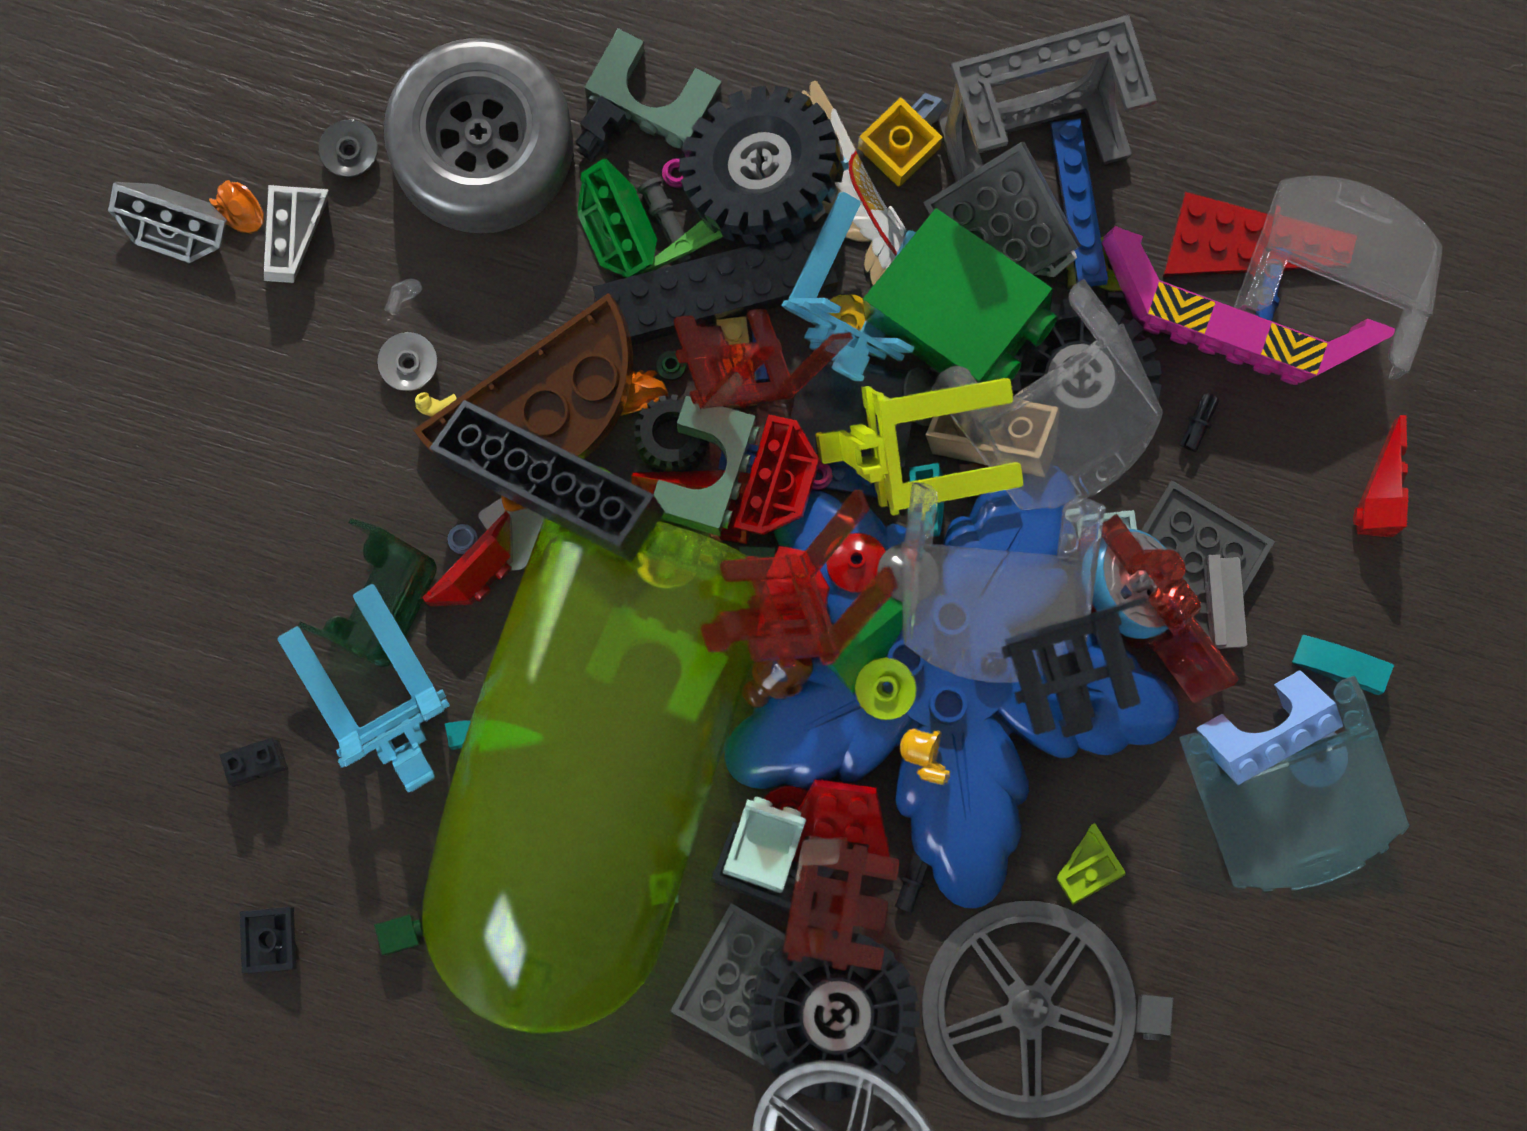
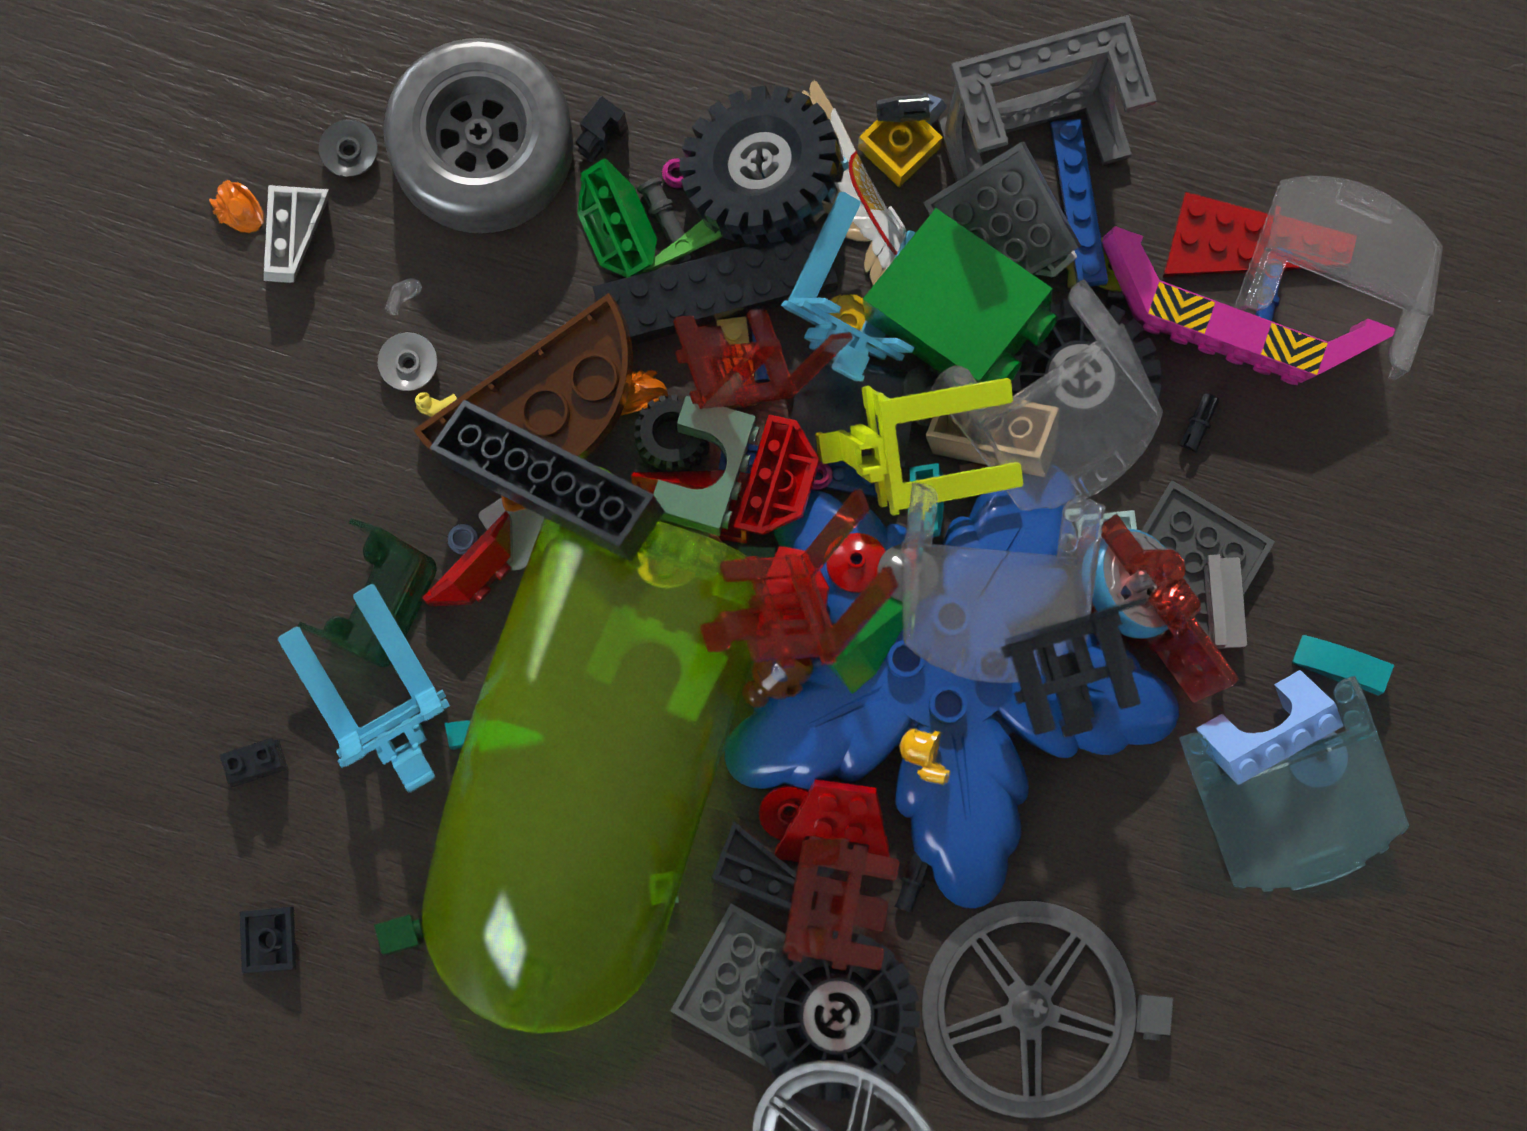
(167, 220): dark grey wedge -> none
(669, 374): dark green plate -> none
(670, 121): sand green arch -> none
(764, 844): light aqua panel -> none
(875, 698): lime dish -> none
(903, 108): none -> black hinge
(1090, 867): lime wing -> none
(1384, 501): red wedge -> none

